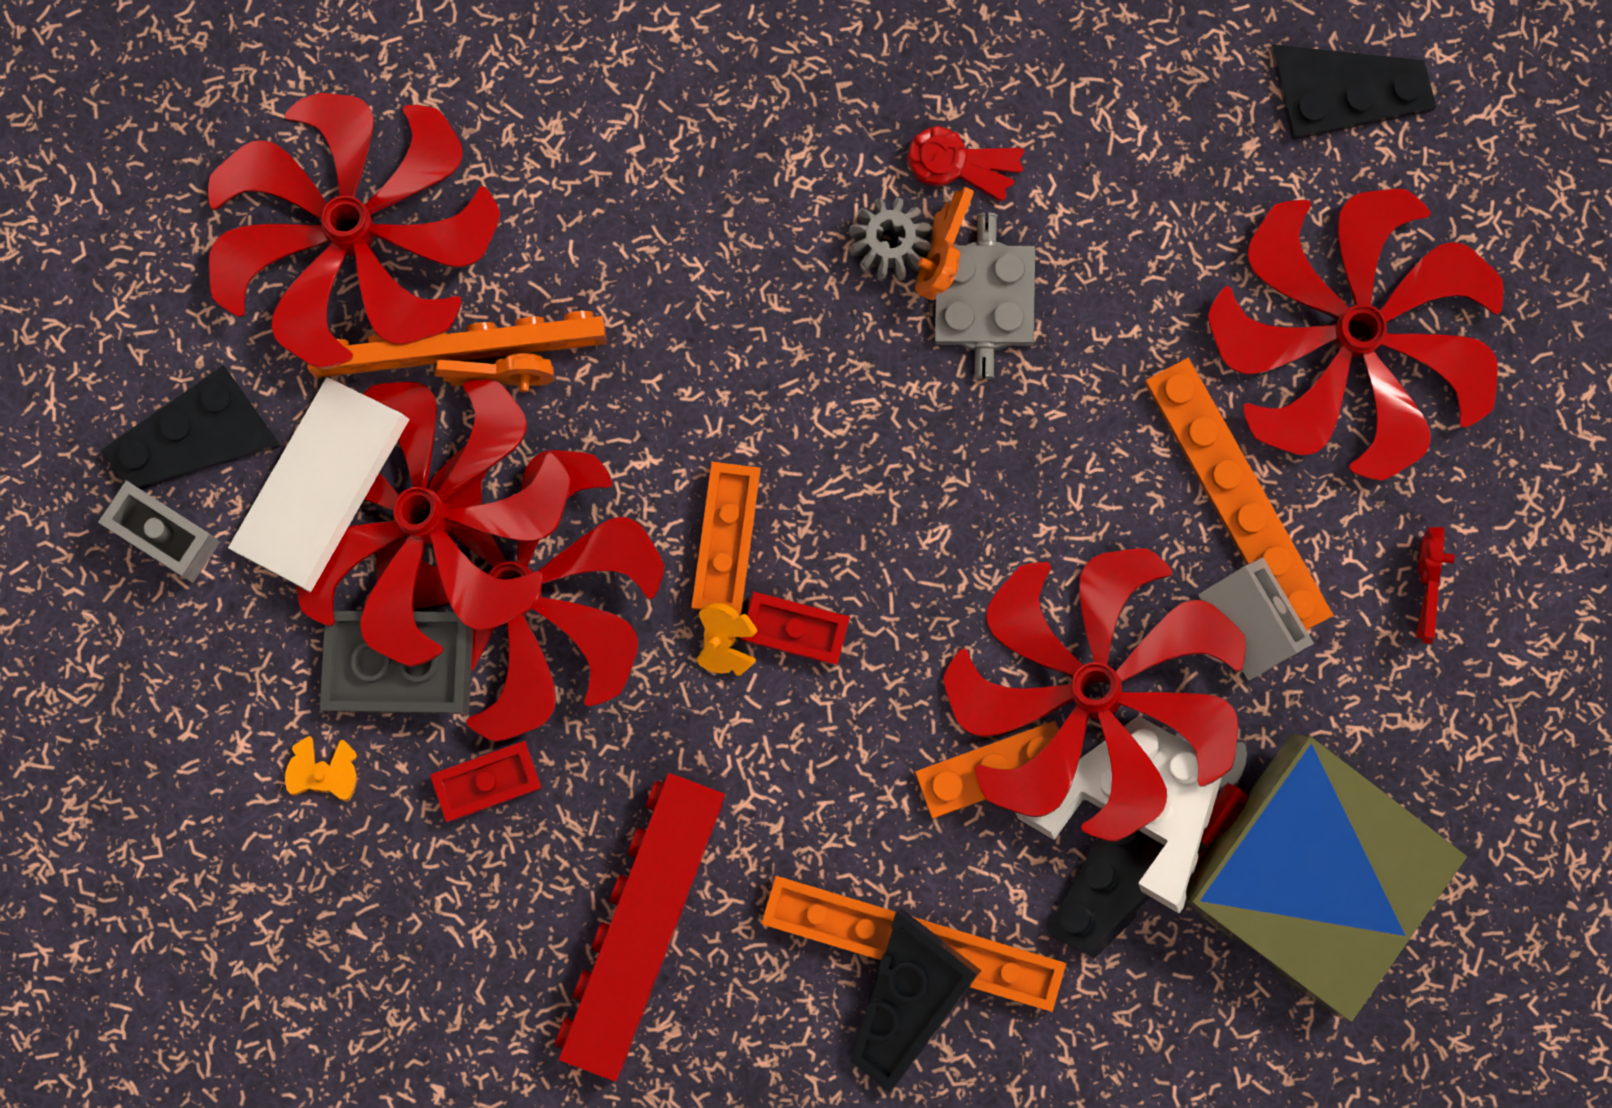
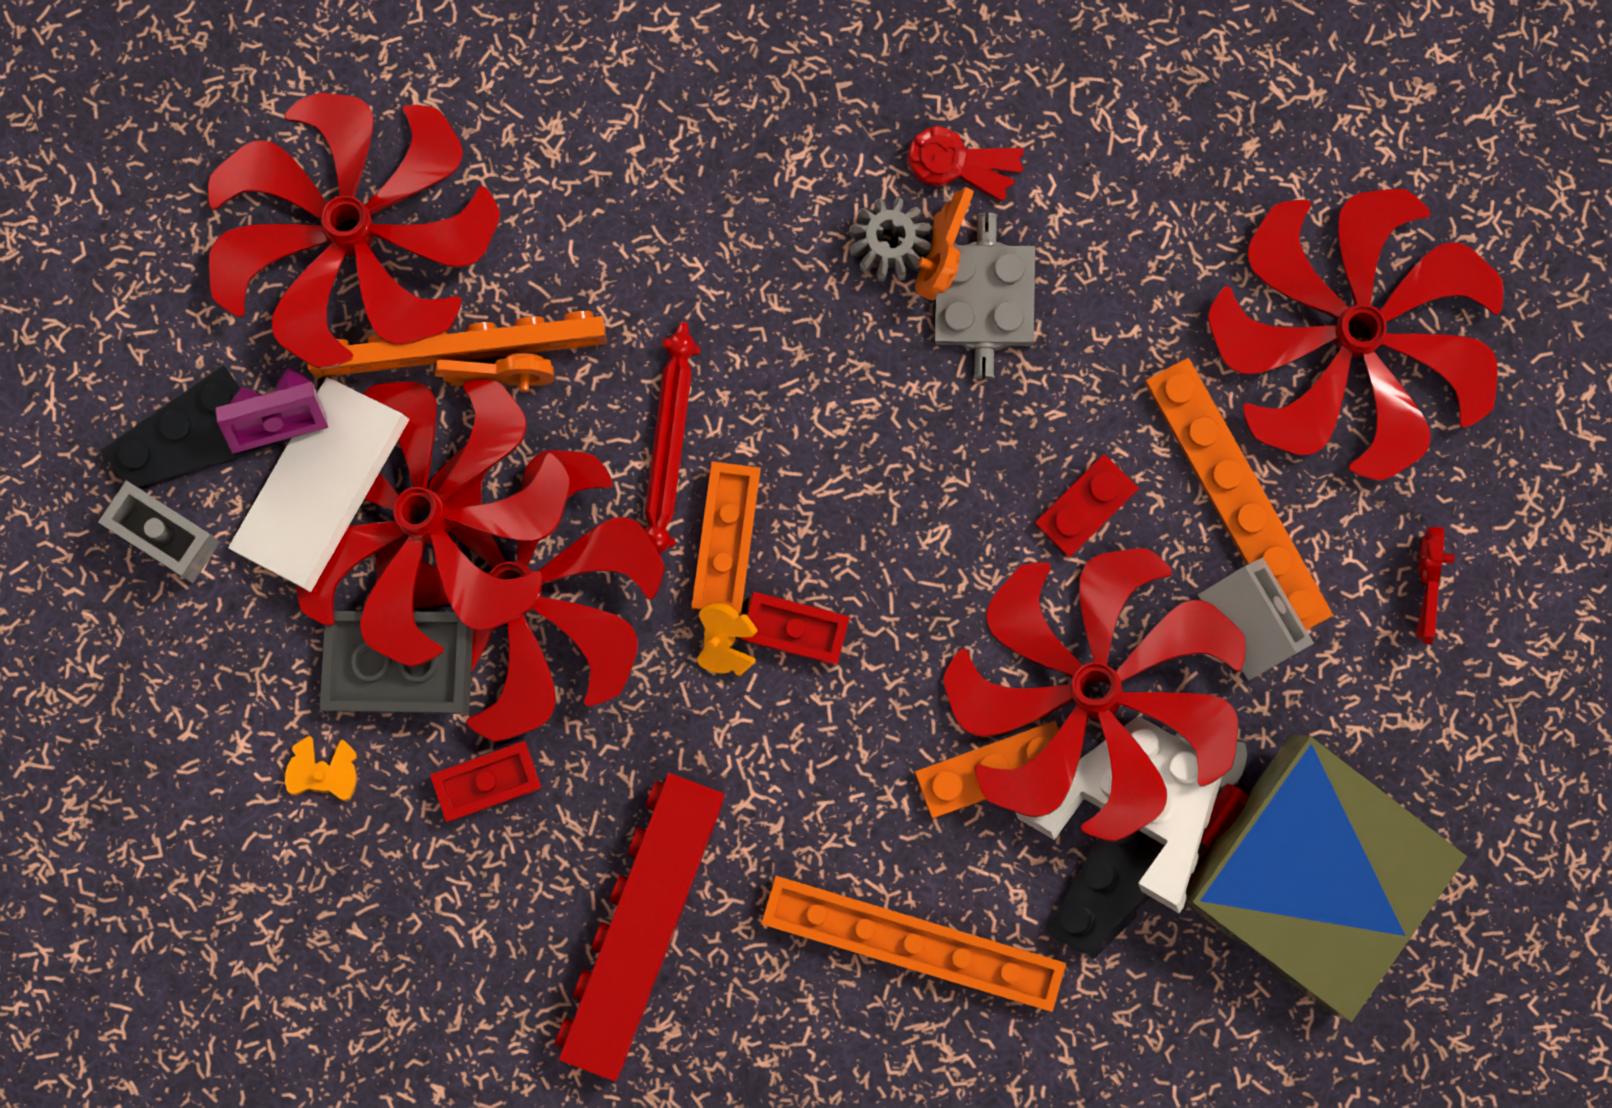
(263, 419): none -> magenta tile
(669, 436): none -> red wheel
(912, 998): black wing -> none
(1086, 506): none -> red plate
(1347, 90): black wing -> none

